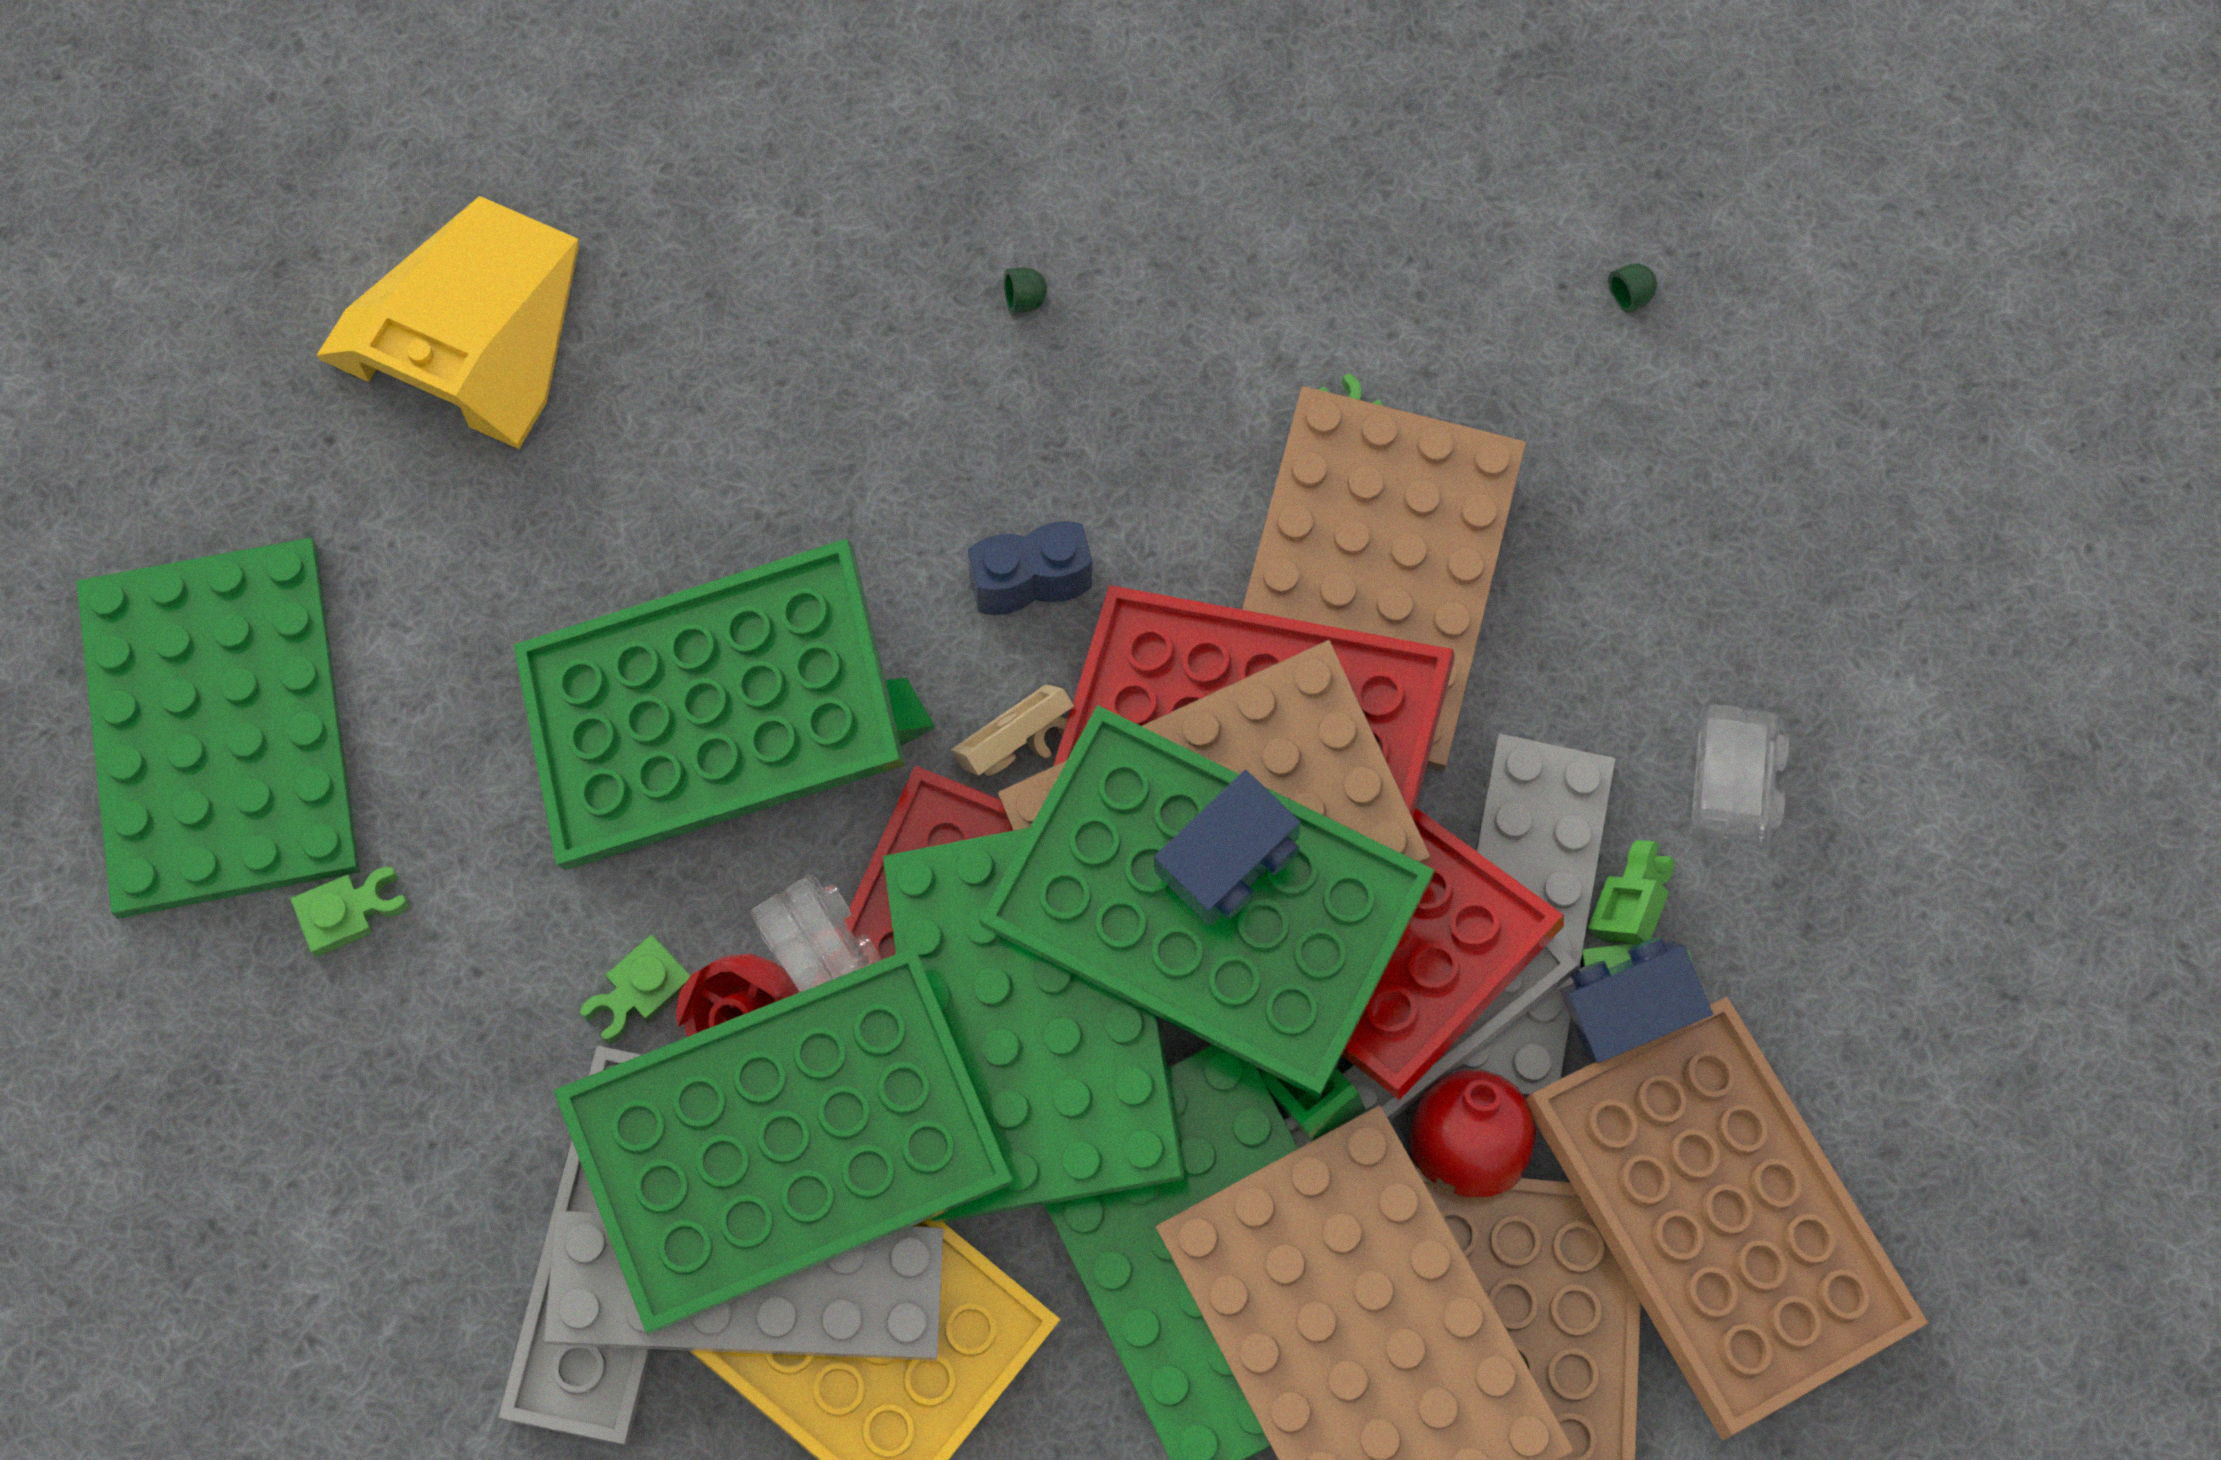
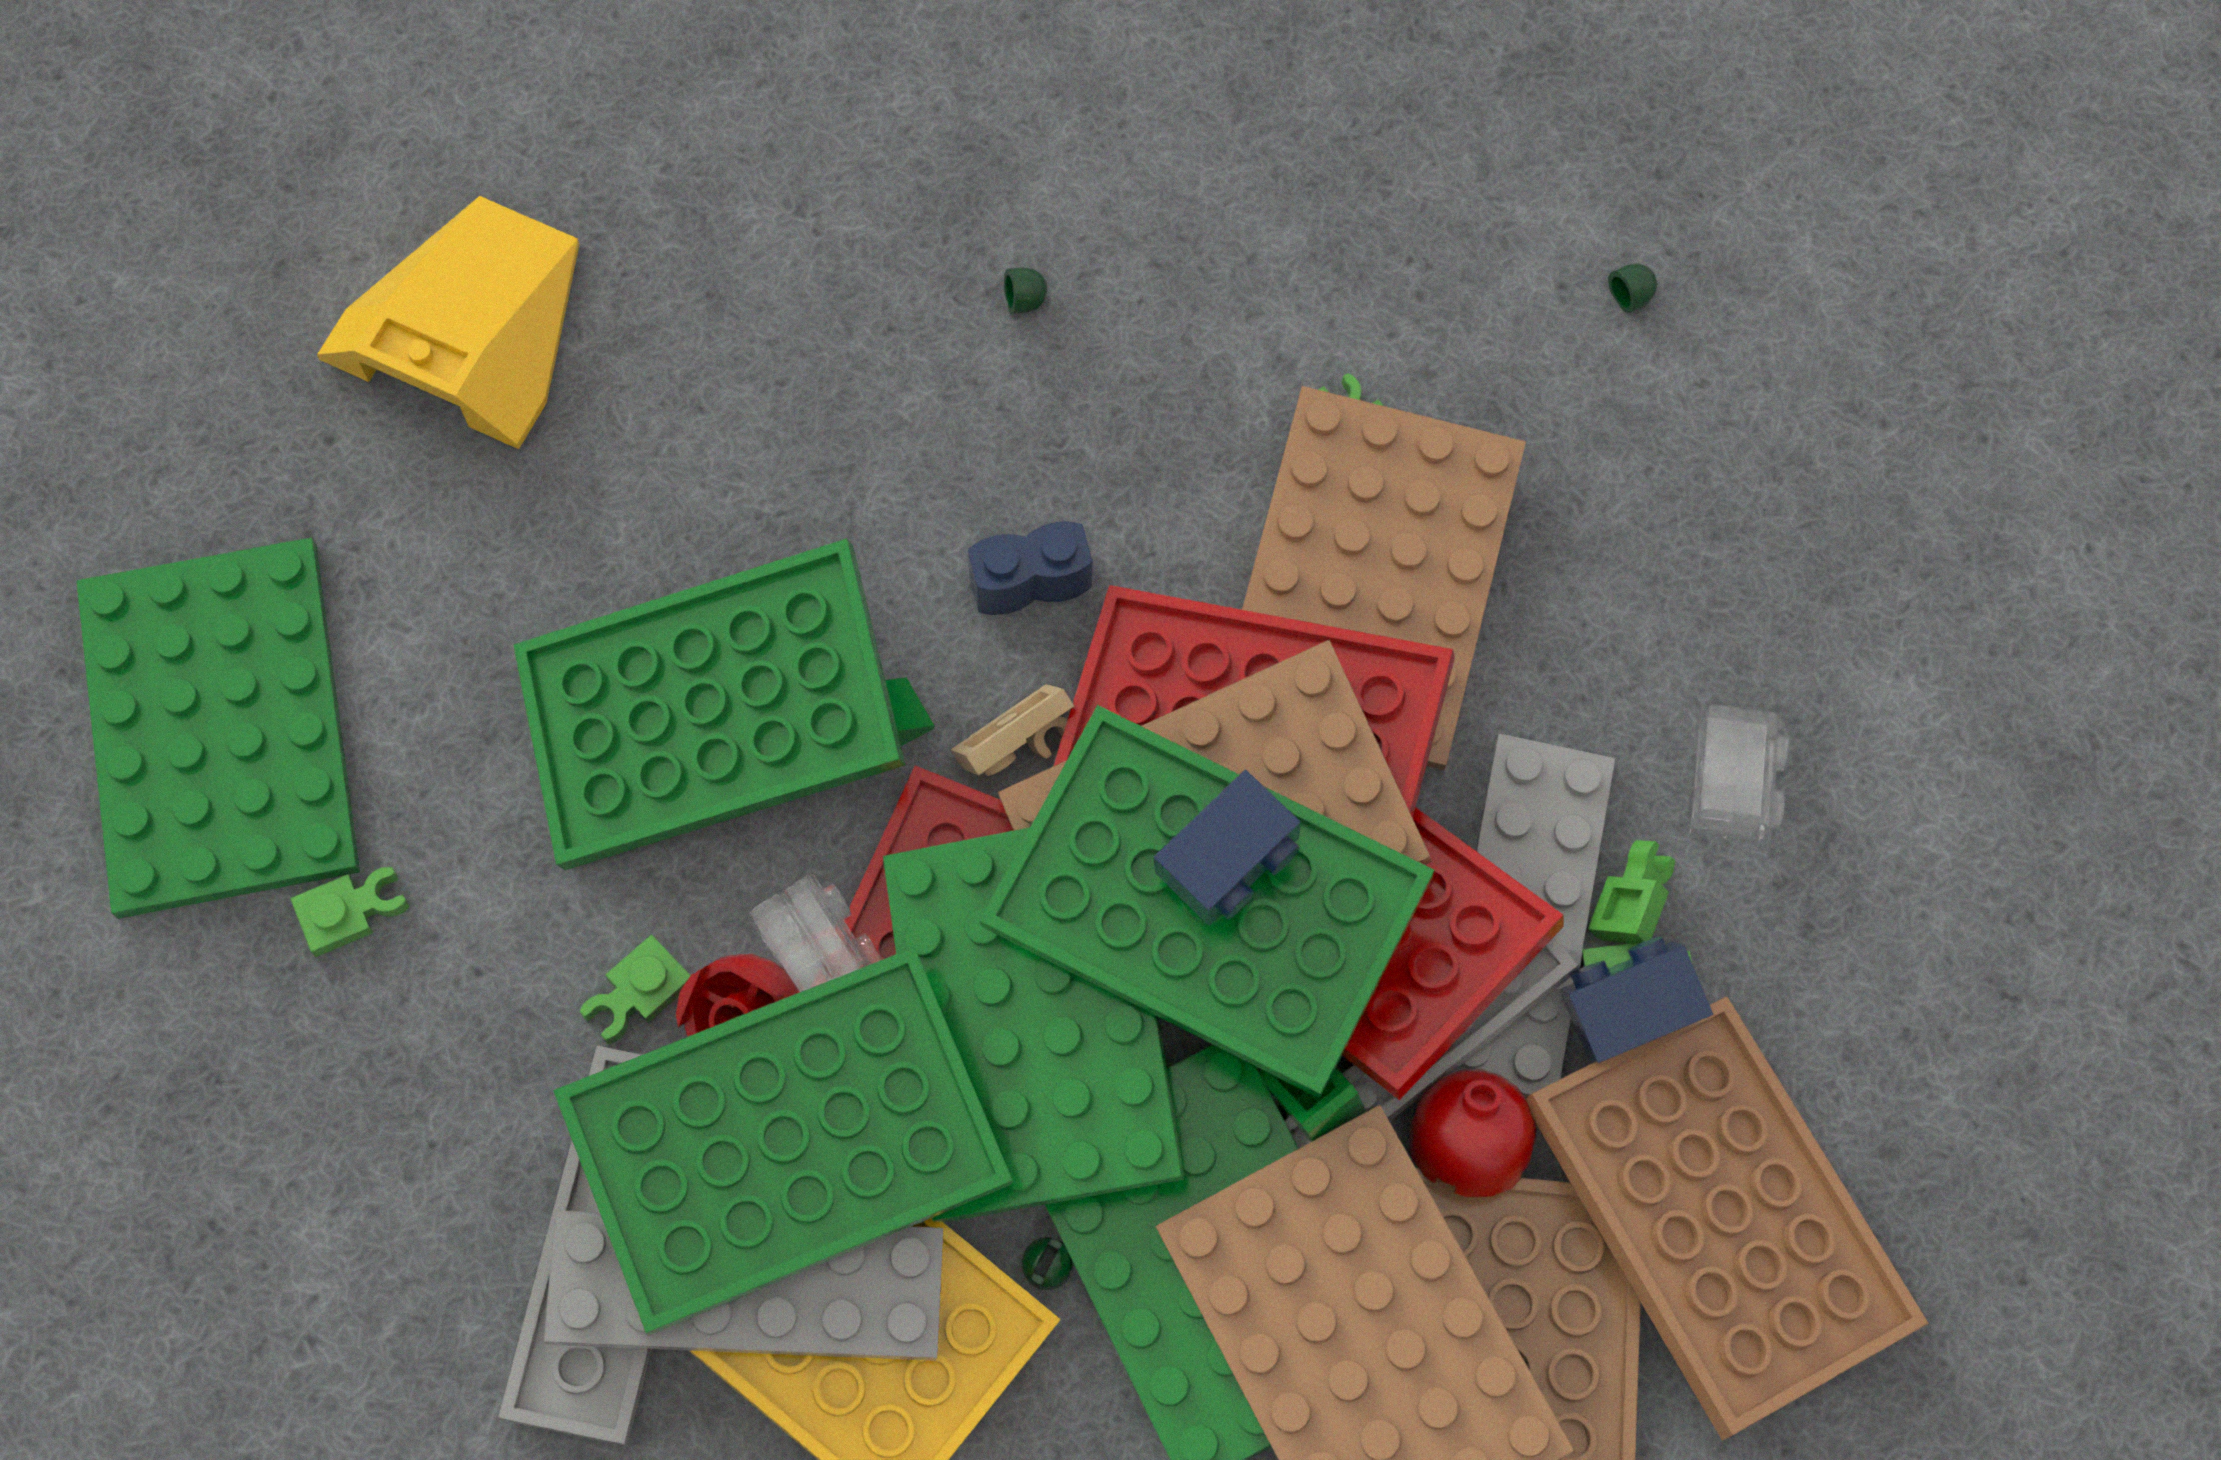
(1058, 1269): none -> dark green hinge

